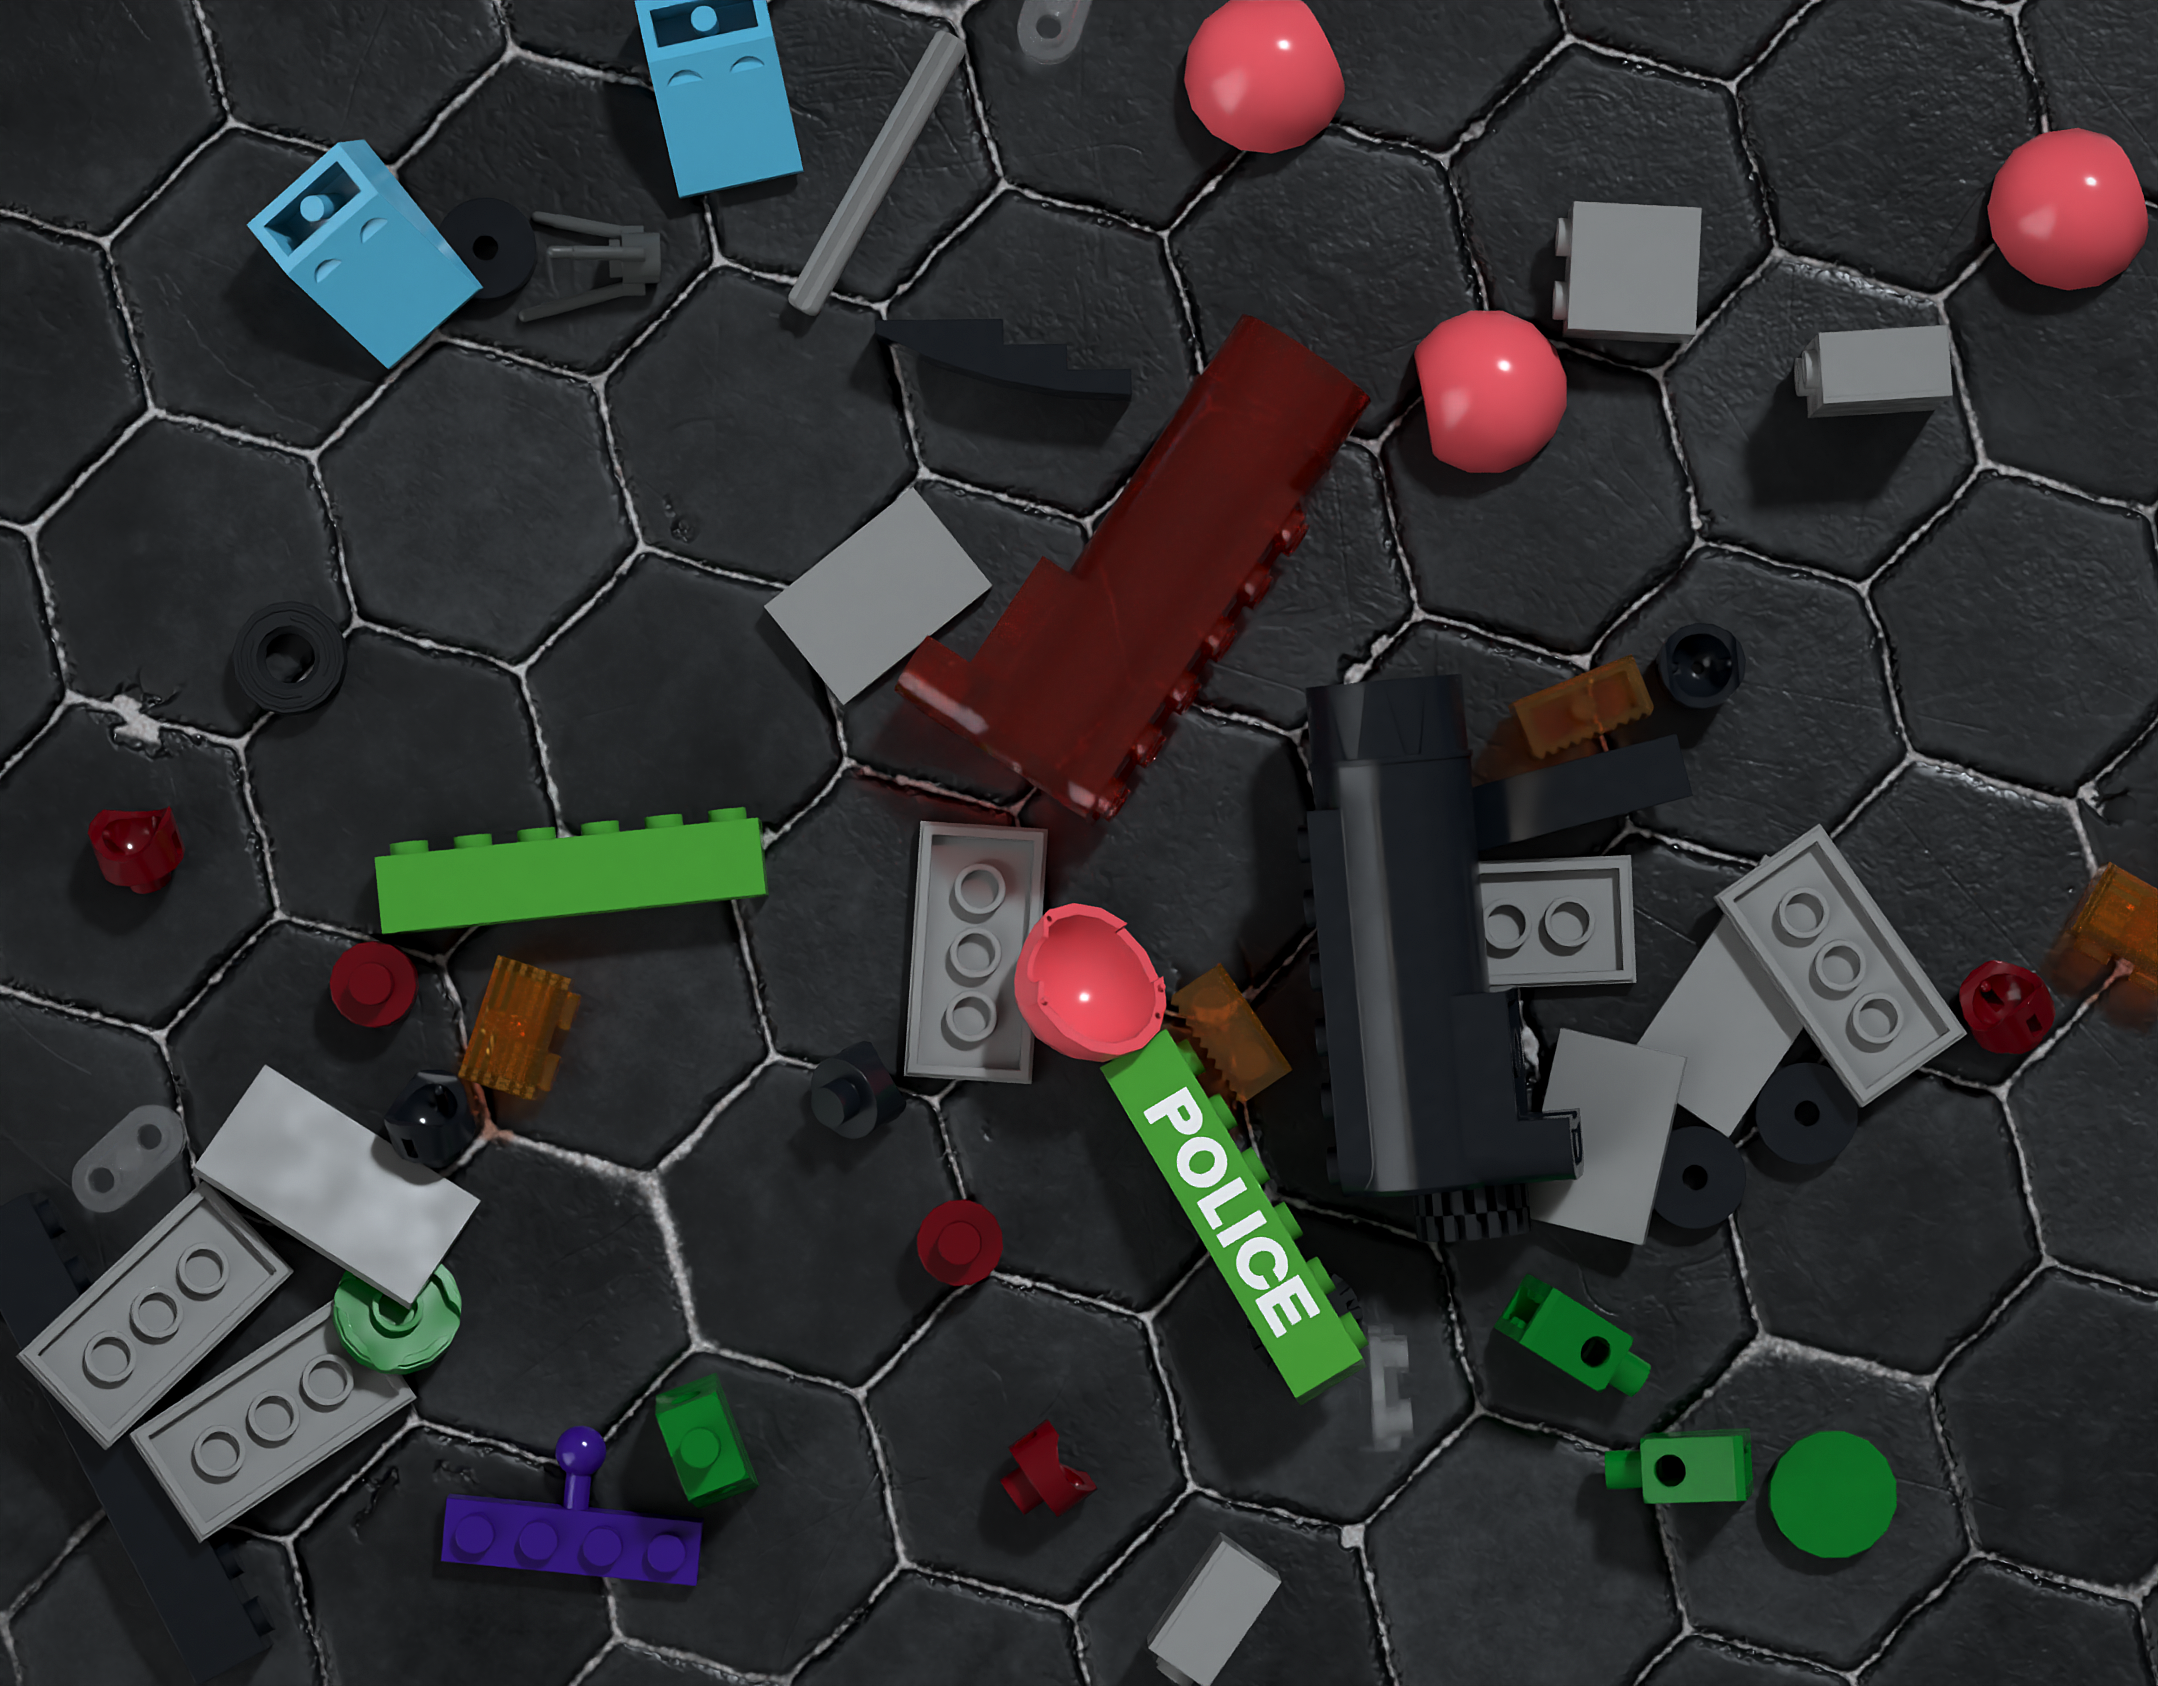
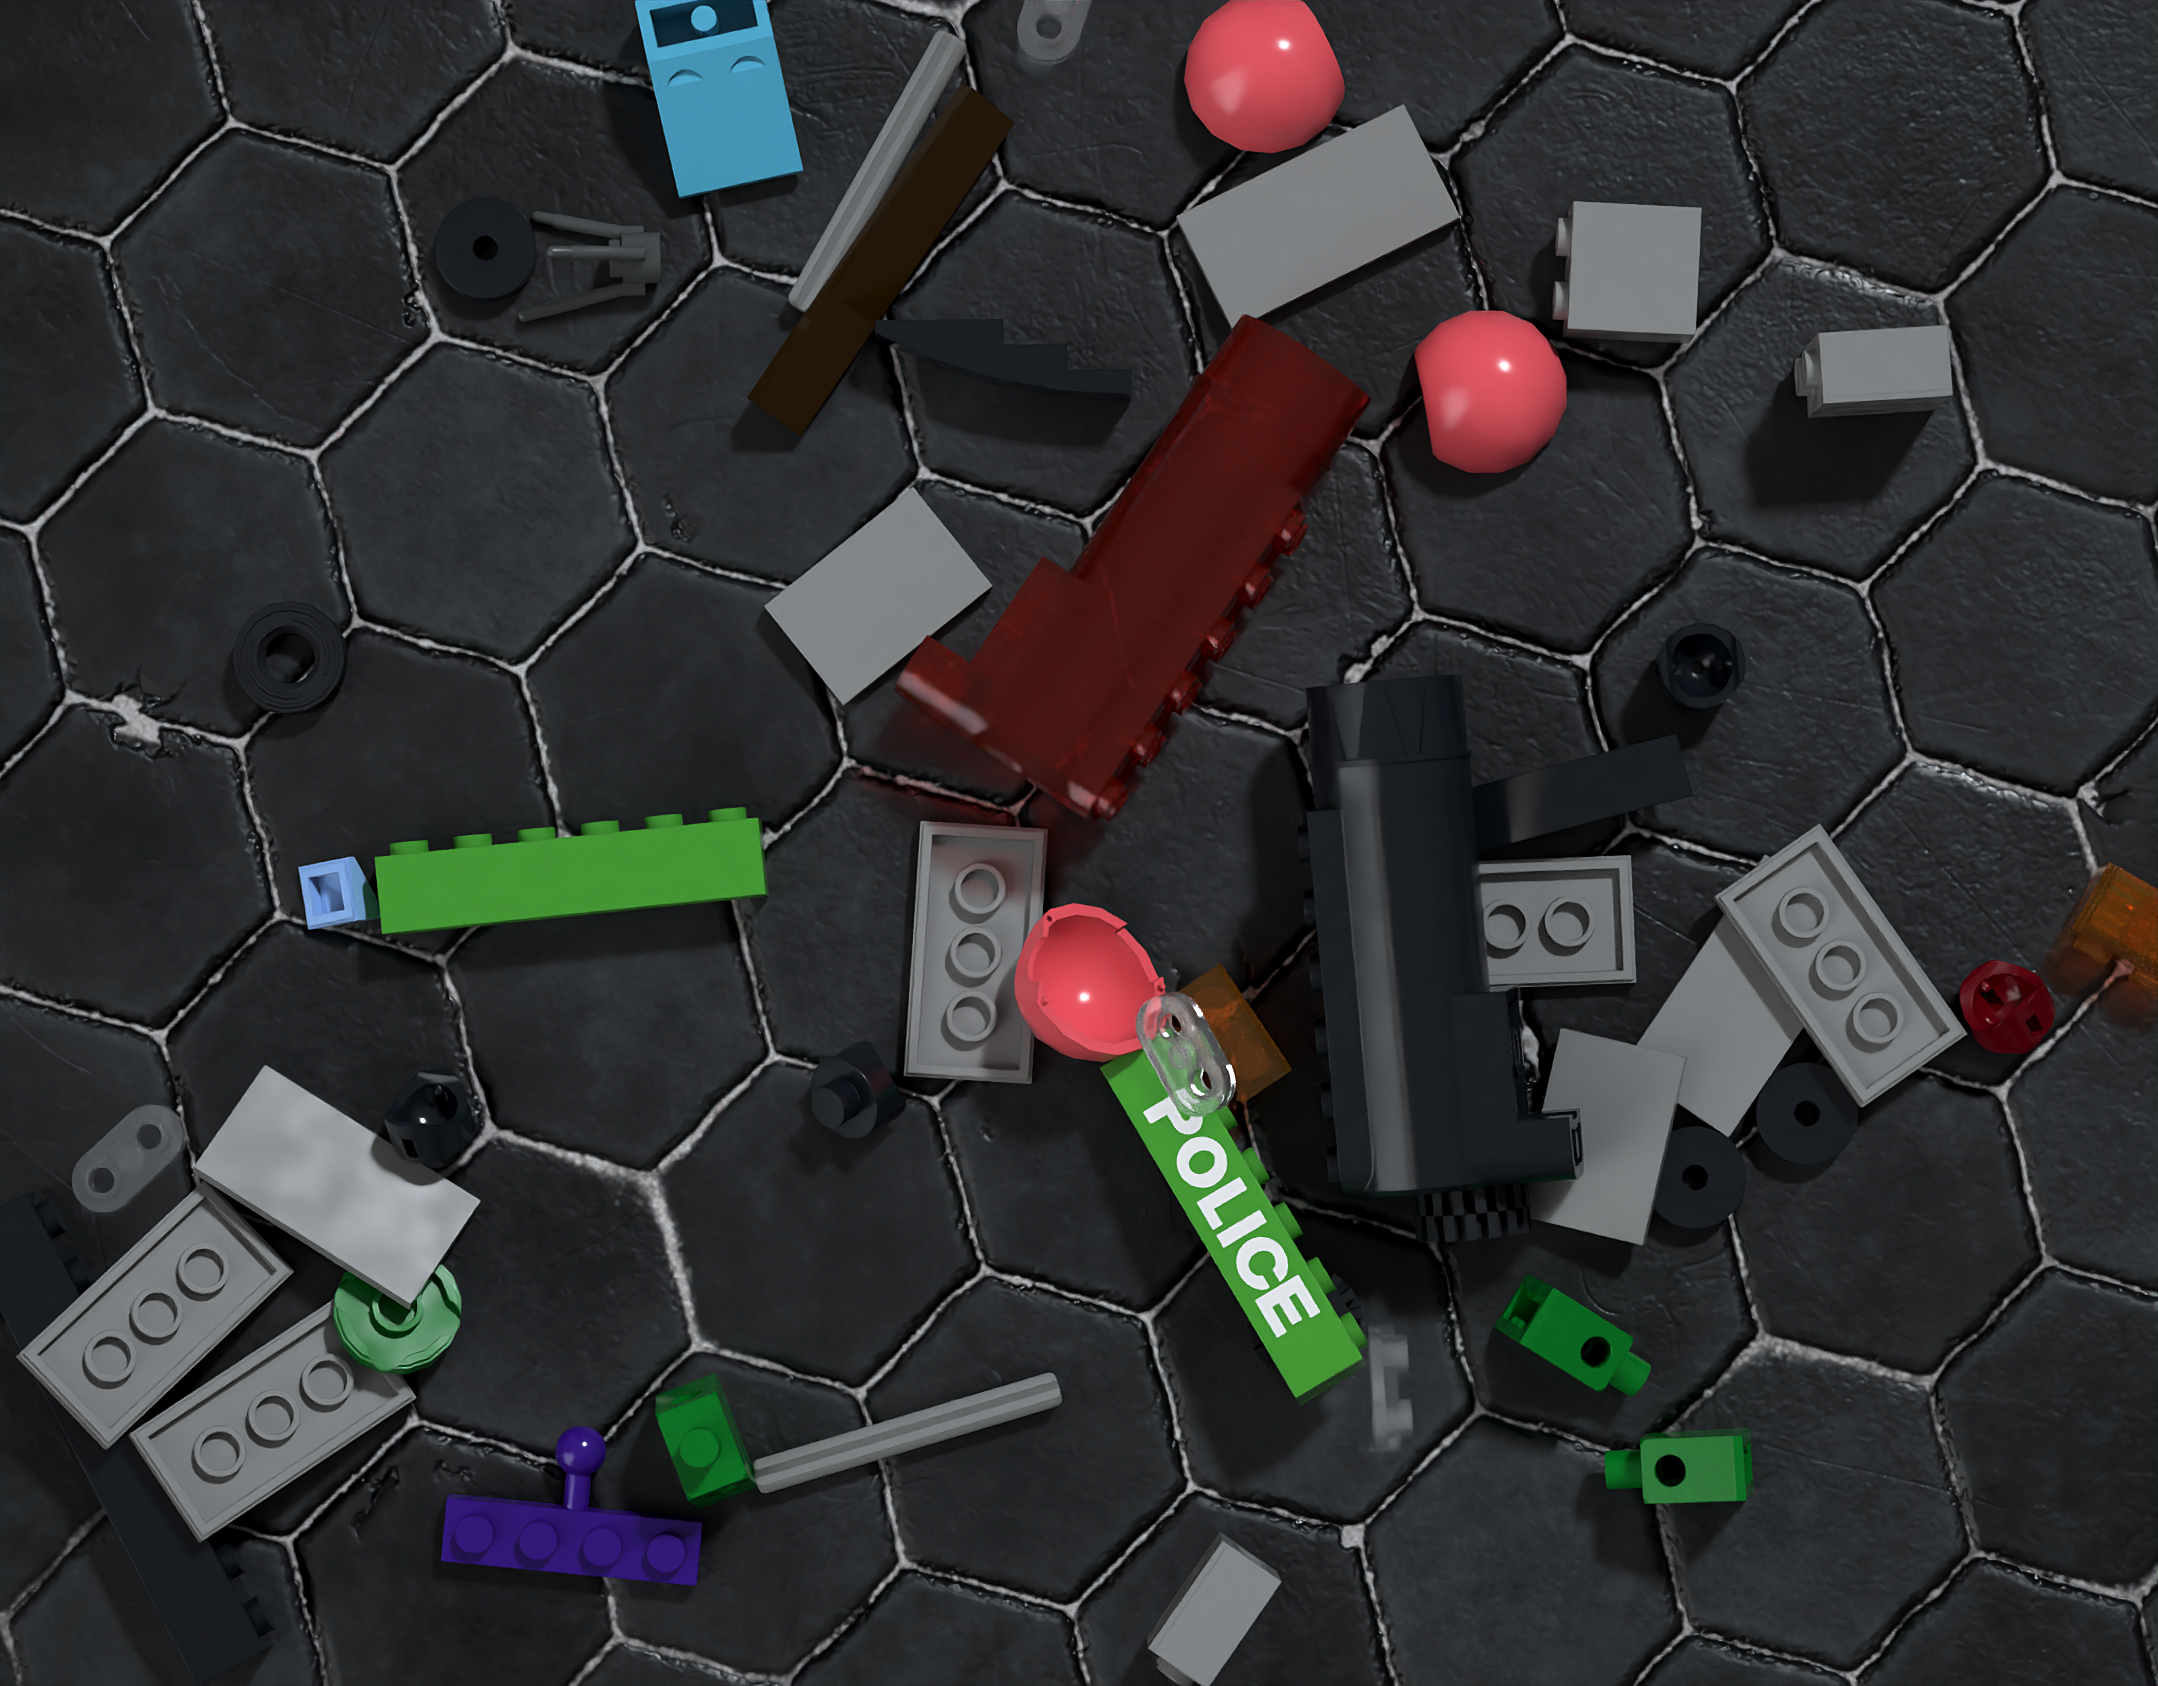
(137, 847): dark red piece -> none
(337, 894): none -> light blue slope
(365, 252): medium azure slope -> none
(374, 984): dark red piece -> none
(519, 1029): clear orange brick -> none
(881, 259): none -> dark brown tile
(907, 1432): none -> light grey axle
(960, 1242): dark red piece -> none
(1042, 1476): dark red piece -> none
(1185, 1055): none -> clear plate
(1318, 217): none -> light grey tile
(1581, 708): clear orange brick -> none
(1832, 1494): green tile -> none
(2068, 209): coral cylinder -> none

